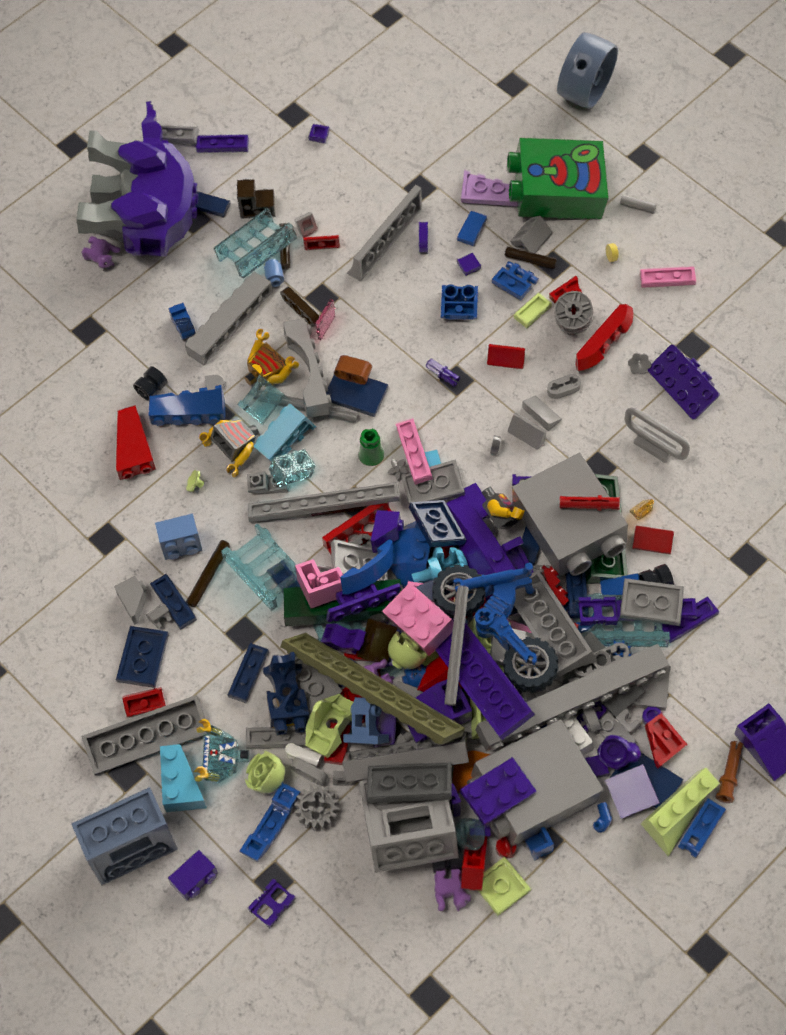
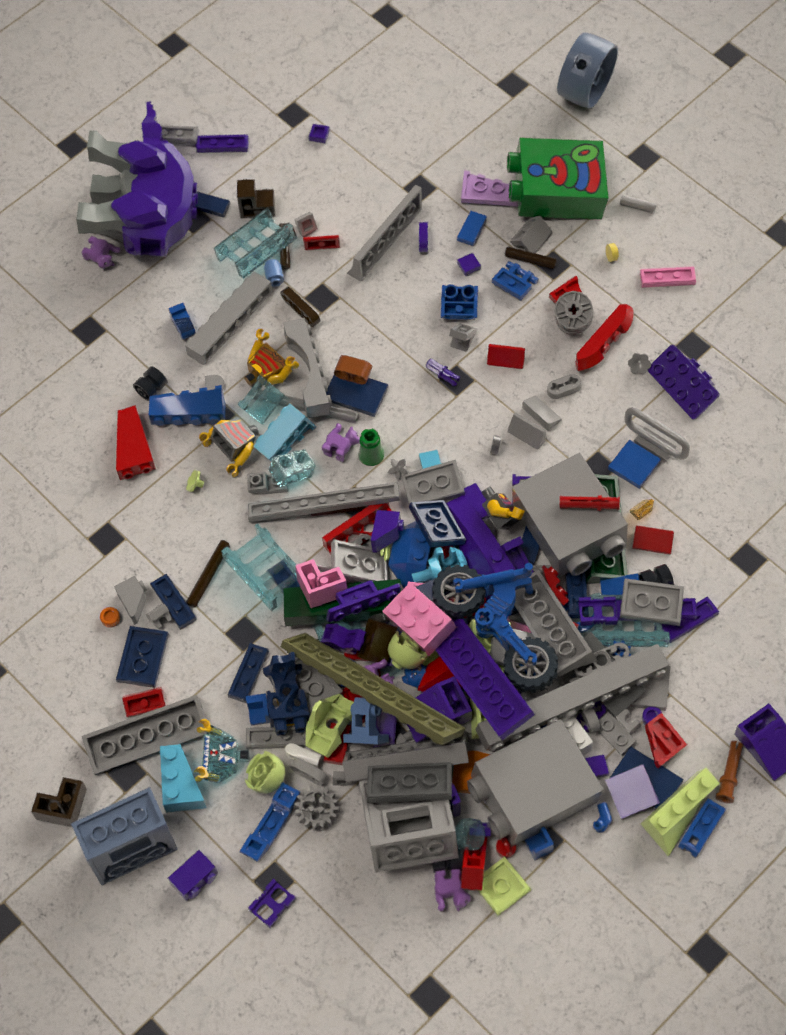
(61, 808): none -> dark brown brick
(110, 617): none -> orange tile
(178, 537): medium blue brick -> none
(258, 709): none -> blue panel
(325, 319): clear pink piece -> none
(340, 444): none -> medium lavender animal
(360, 578): blue slope -> none
(414, 451): bright pink tile -> none
(456, 646): light grey axle -> none
(462, 336): none -> light grey slope
(498, 791): dark purple plate -> none
(532, 310): yellowish green tile -> none
(618, 752): dark purple hair -> none
(634, 464): none -> blue tile

